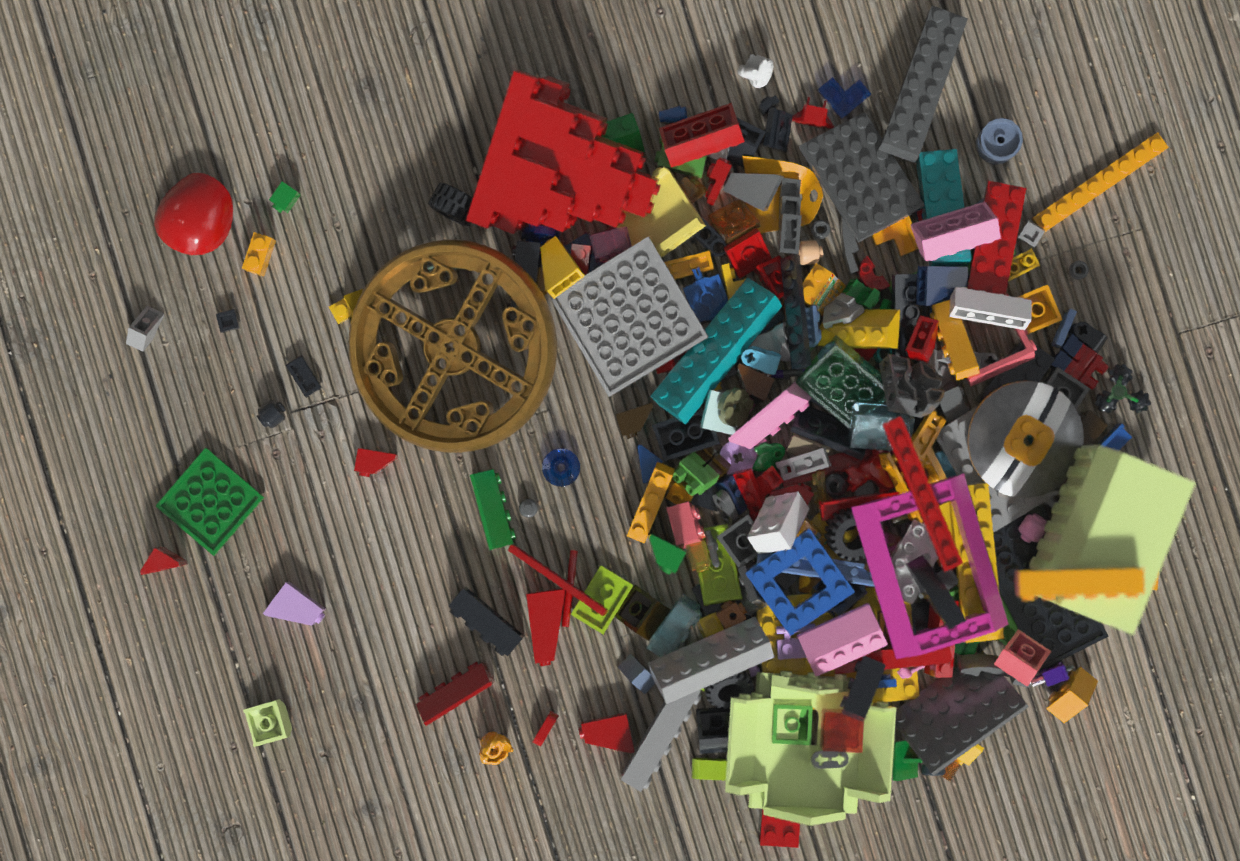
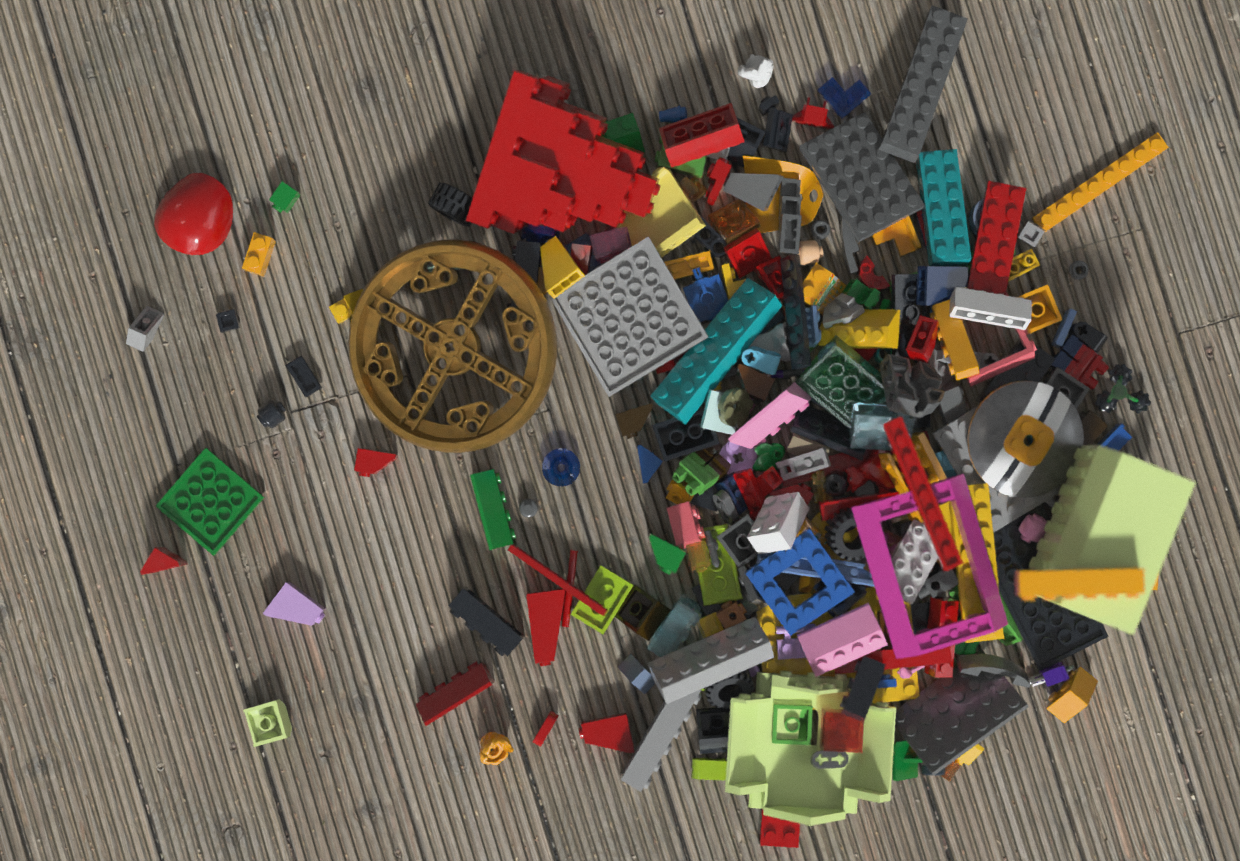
(650, 502): light orange brick -> none
(927, 434): light orange plate -> none
(936, 592): black slope -> none
(956, 231): bright pink slope -> none
(994, 132): sand blue wheel -> none
(1022, 657): coral brick -> none

